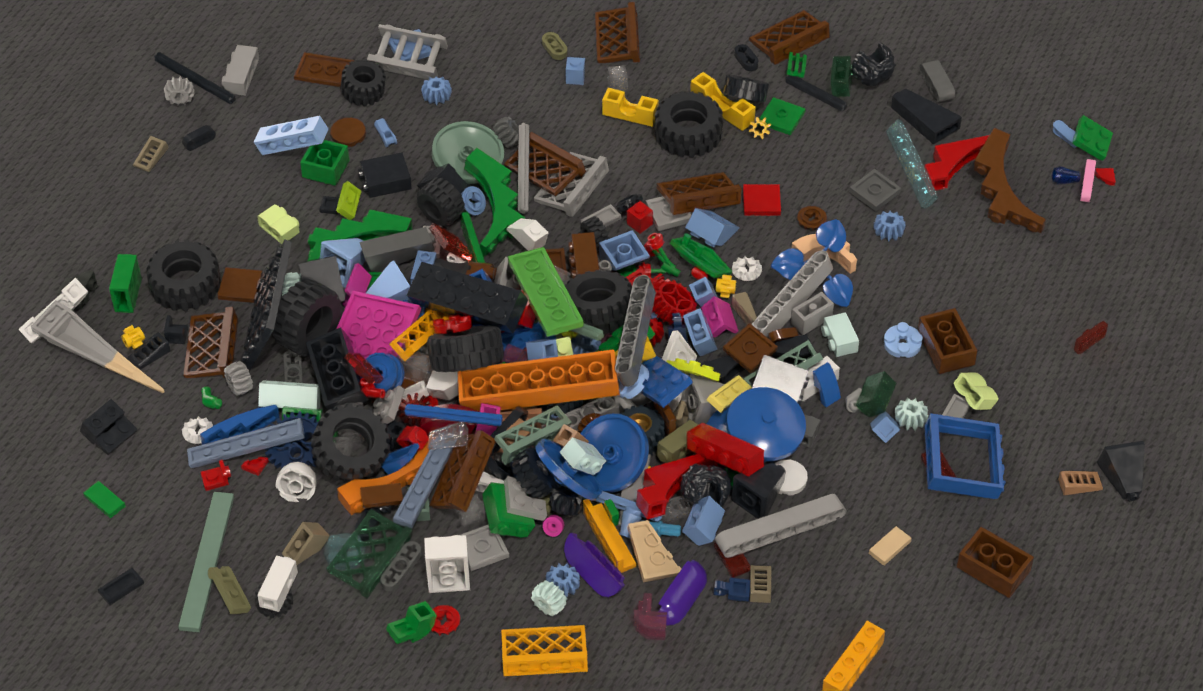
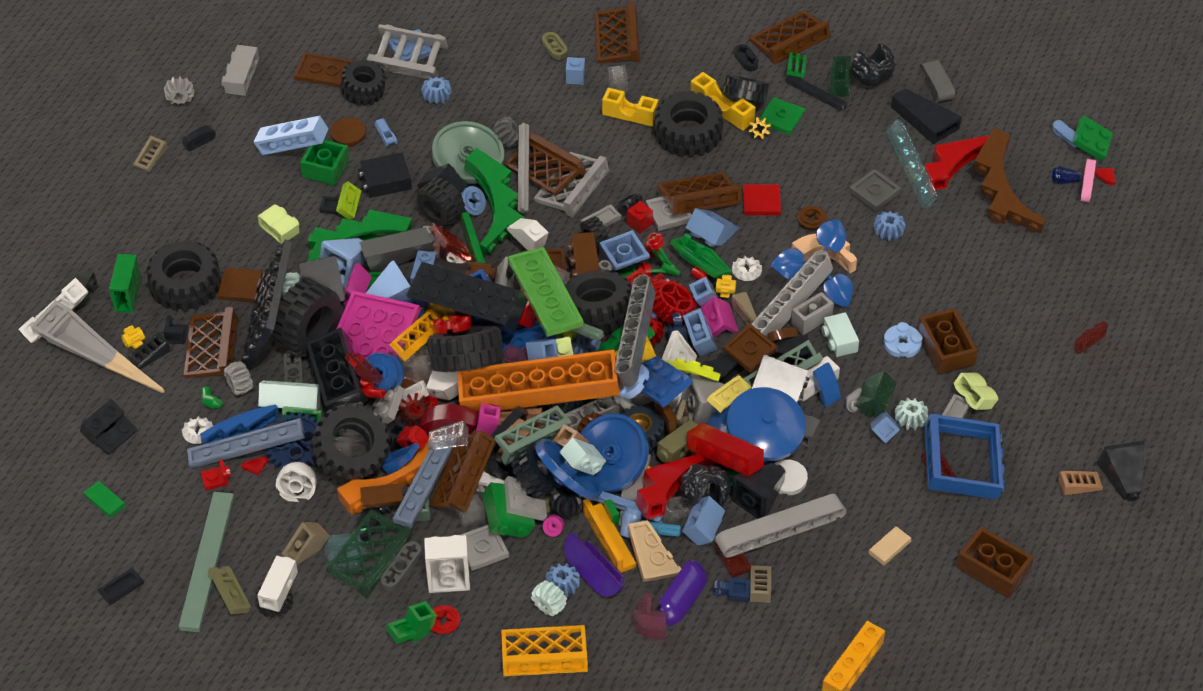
(195, 78): black axle -> none
(453, 415): blue axle -> none

